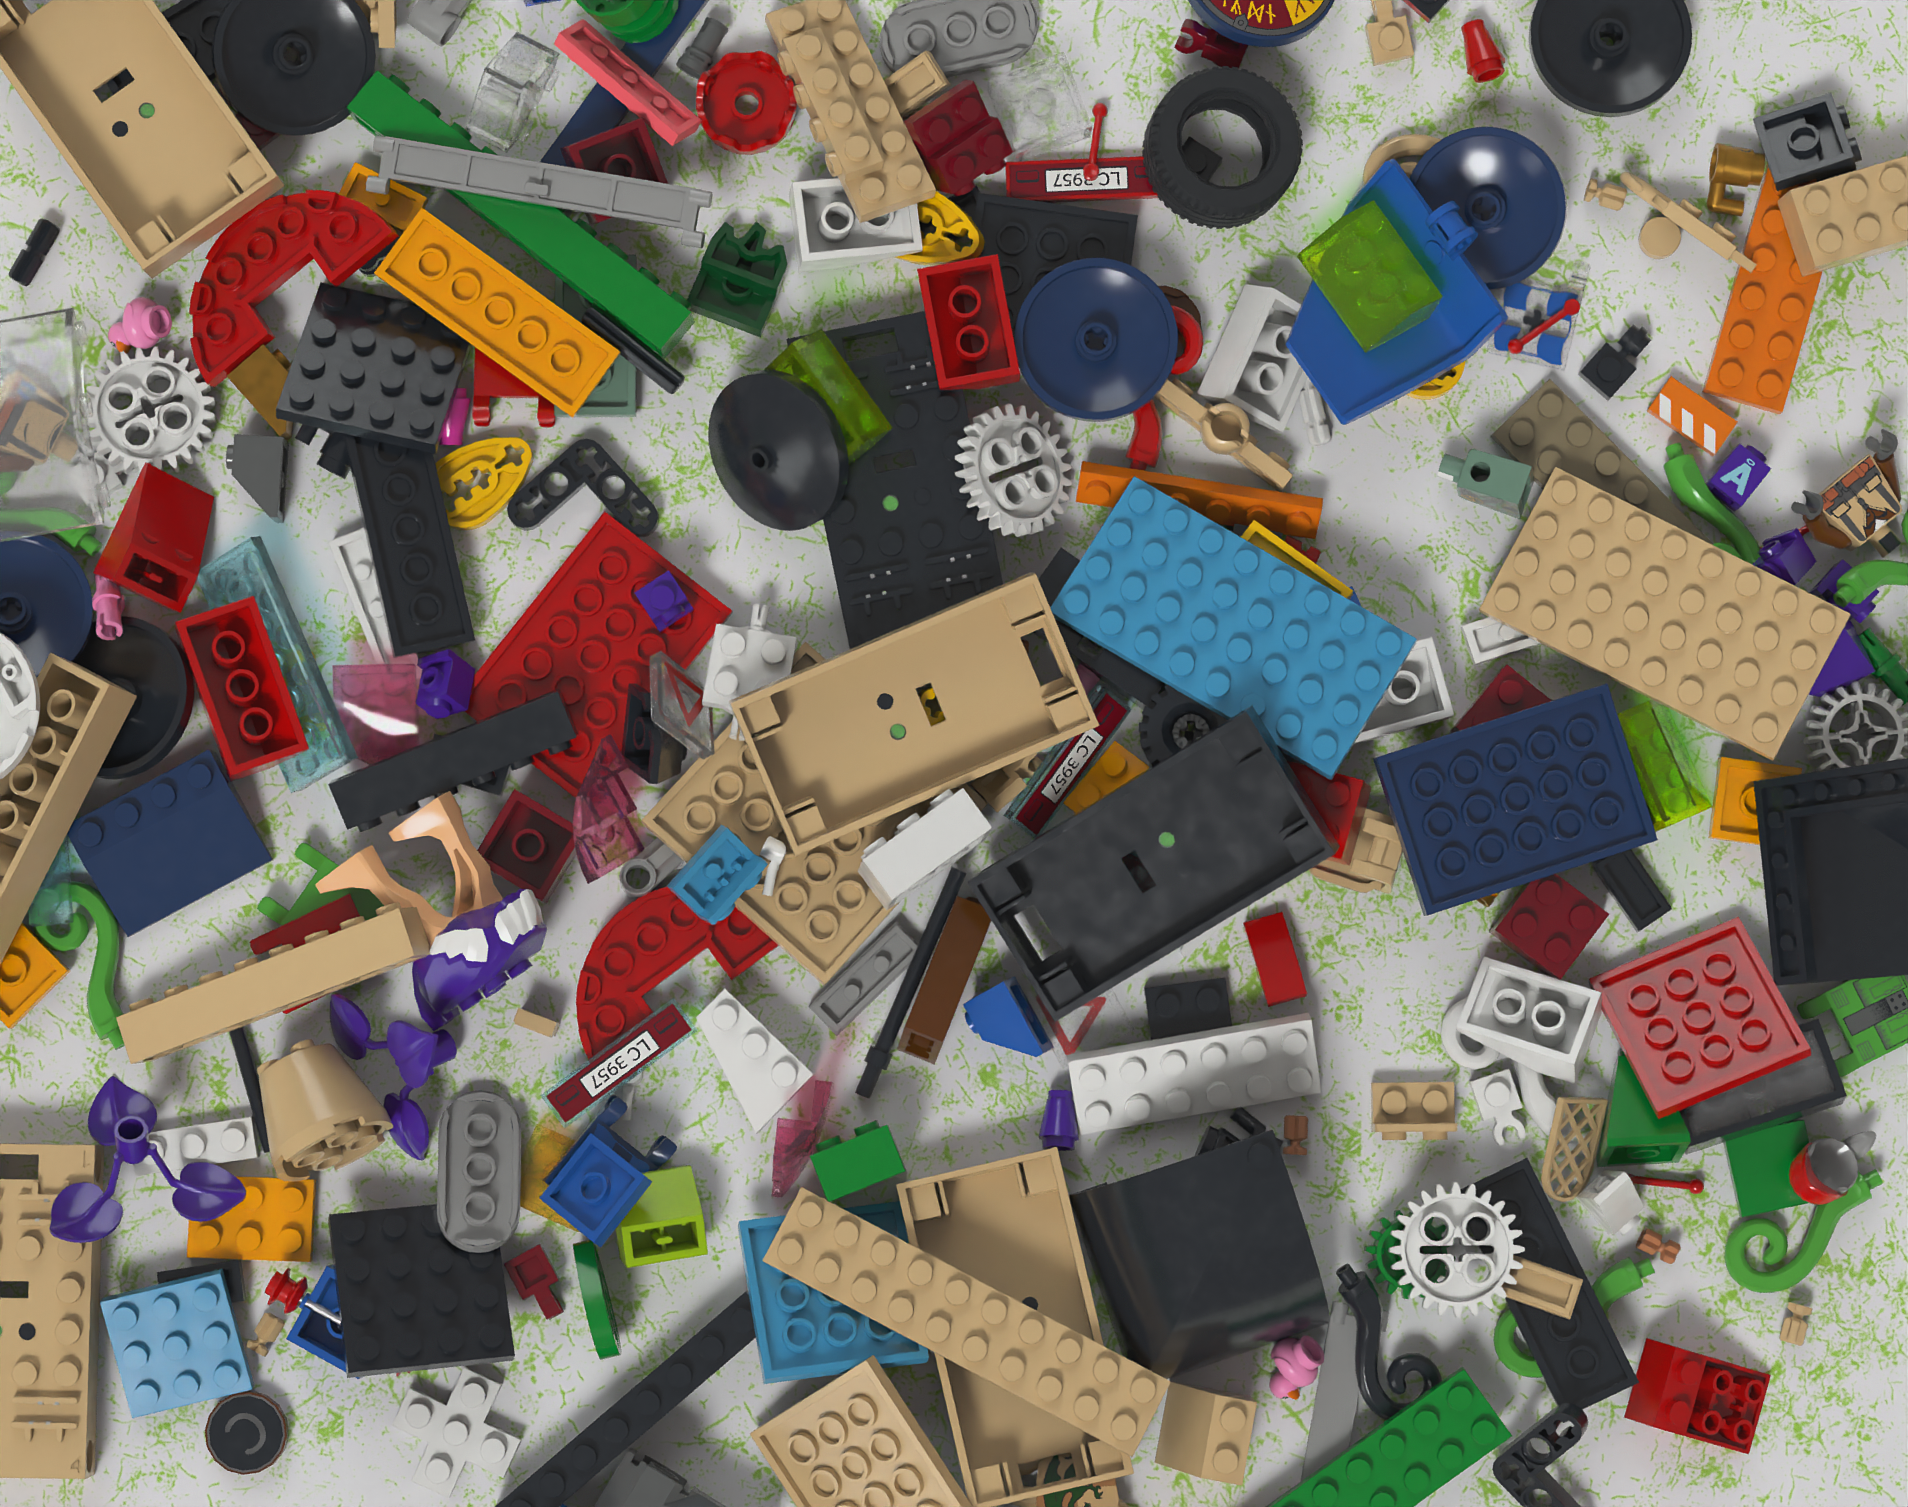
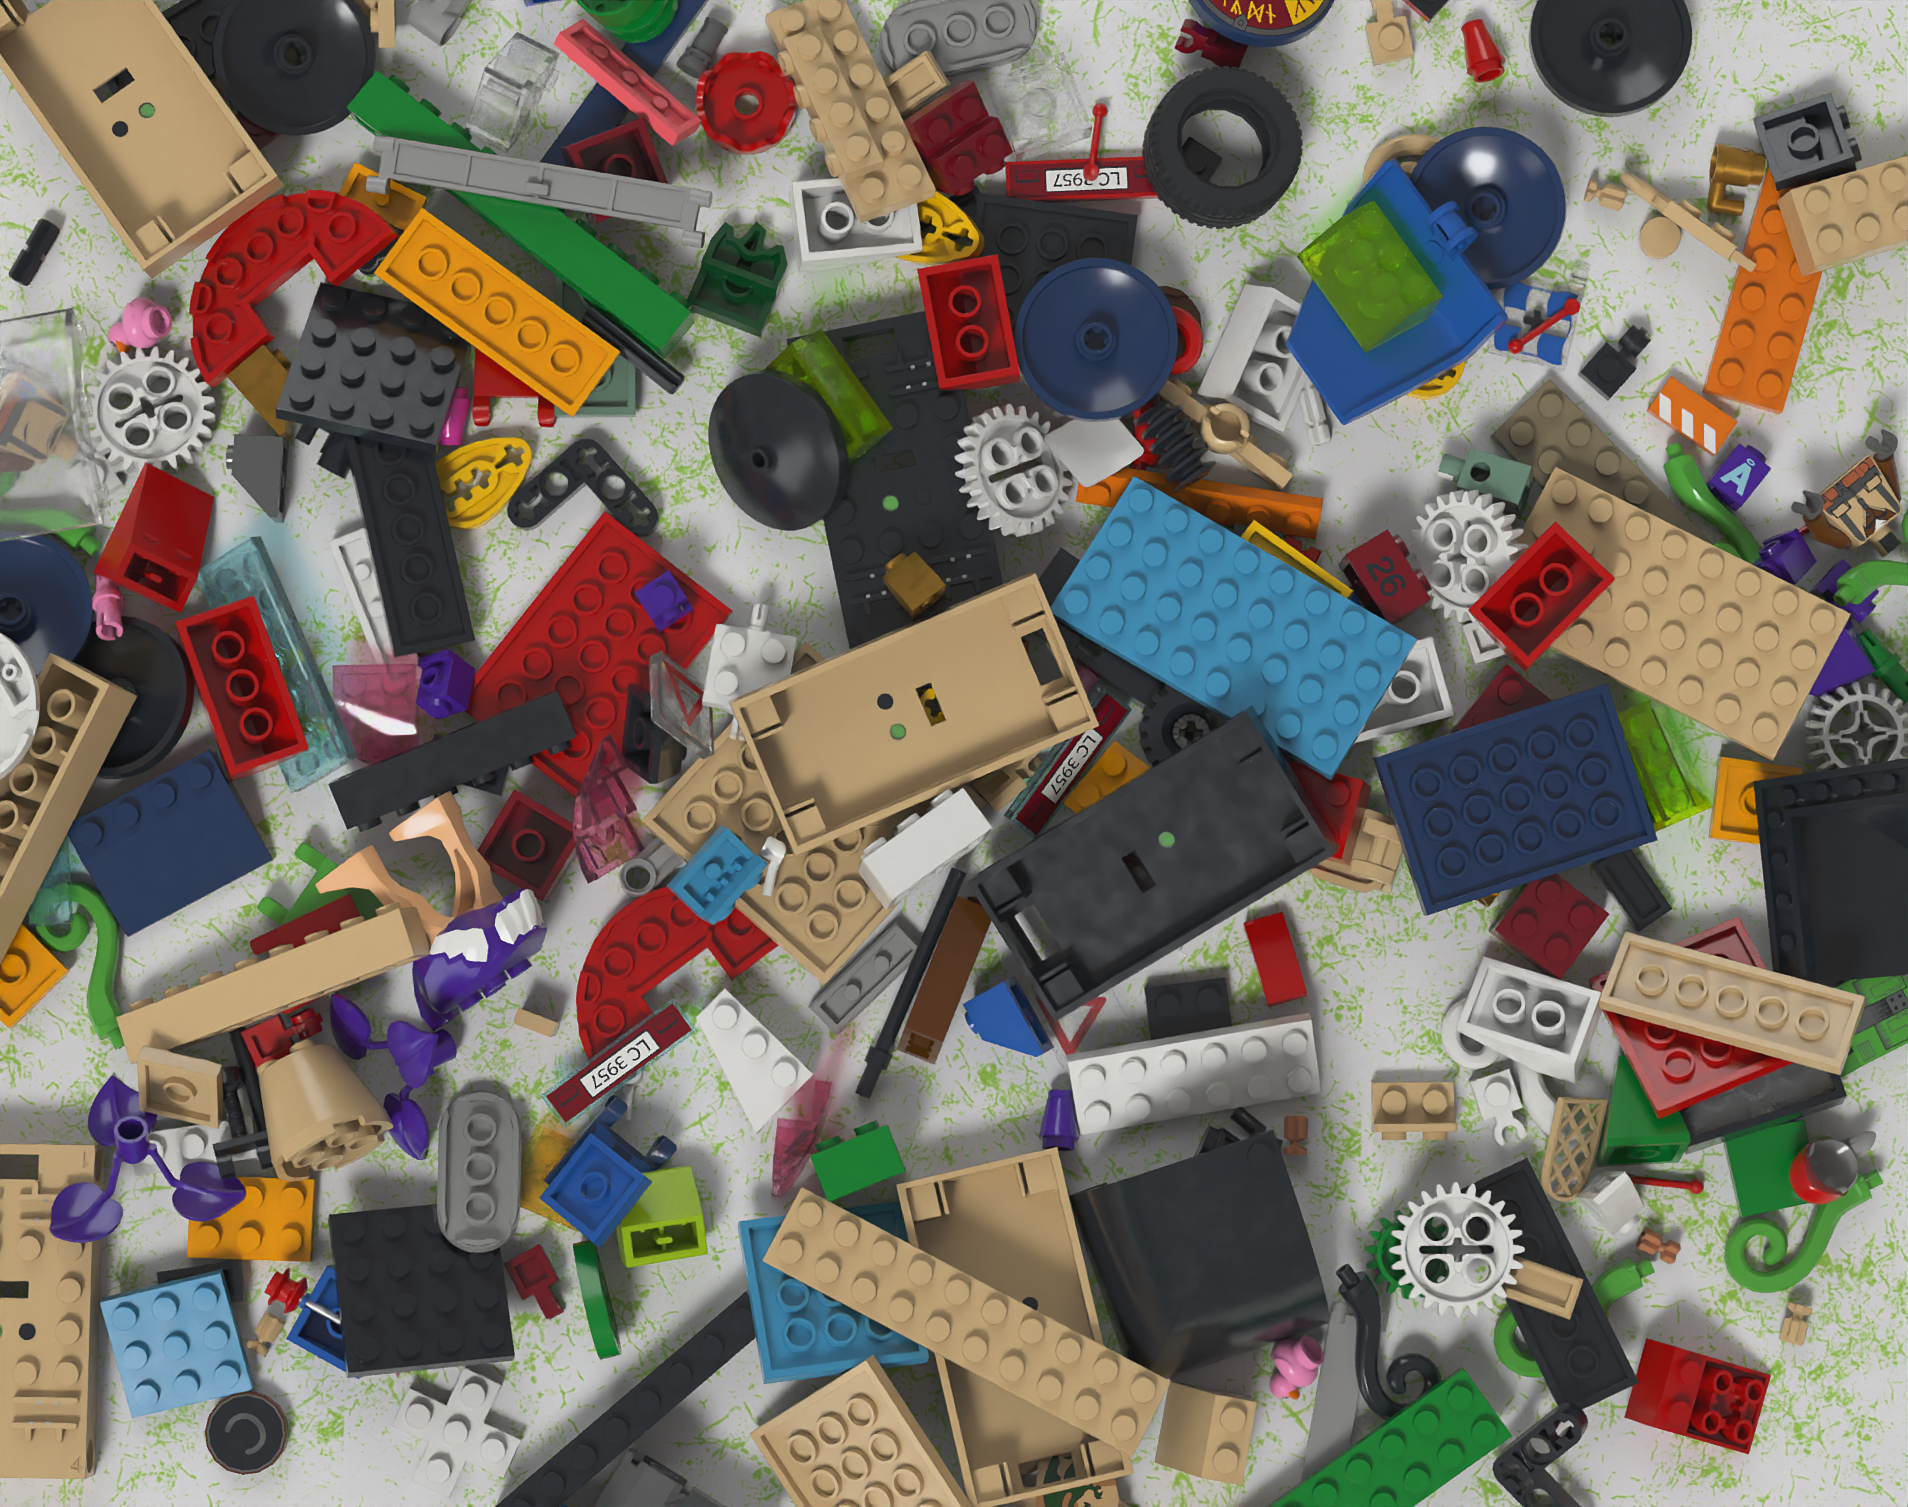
(180, 1087): none -> tan plate
(240, 1140): none -> black bar
(273, 1040): none -> red plate
(913, 583): none -> pearl gold slope
(1094, 448): none -> white sticker
(1174, 444): none -> black piece
(1385, 578): none -> dark red brick
(1466, 552): none -> white gear
(1540, 596): none -> red slope
(1732, 1003): none -> tan plate

